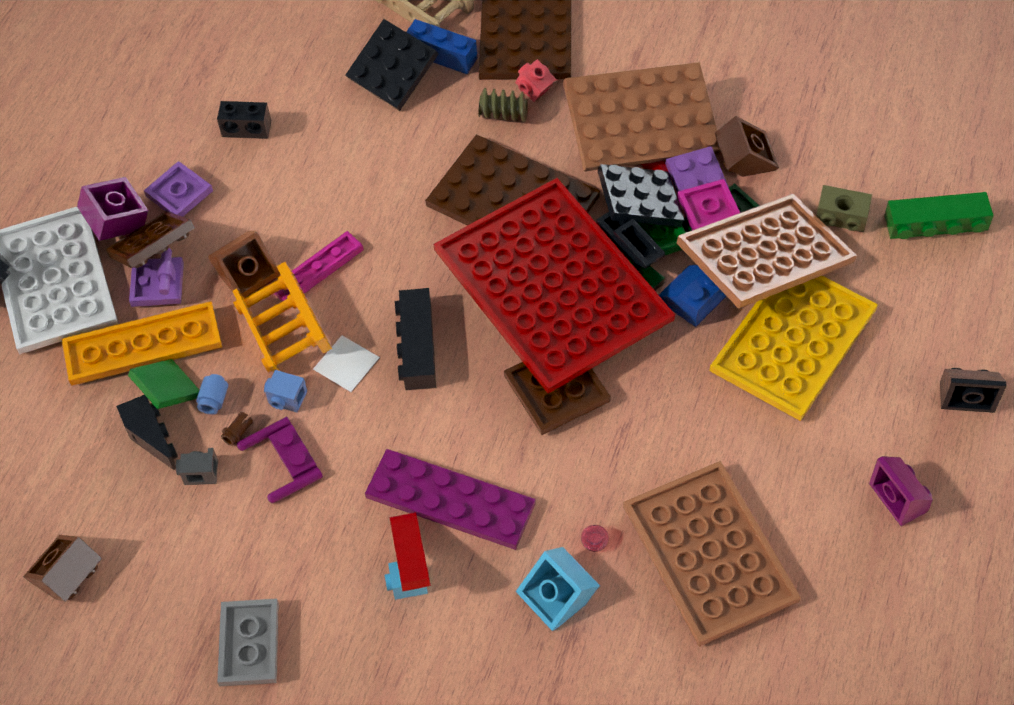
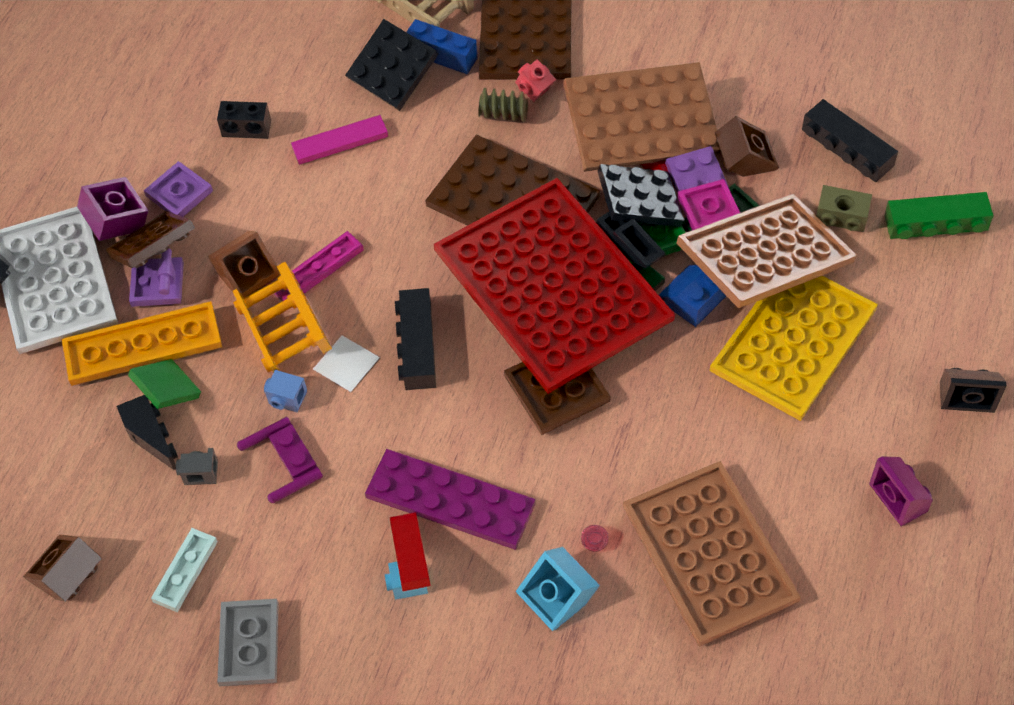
(184, 570): none -> light aqua plate
(211, 394): medium blue brick -> none
(236, 429): reddish brown pin -> none
(339, 139): none -> dark pink tile
(849, 140): none -> black brick

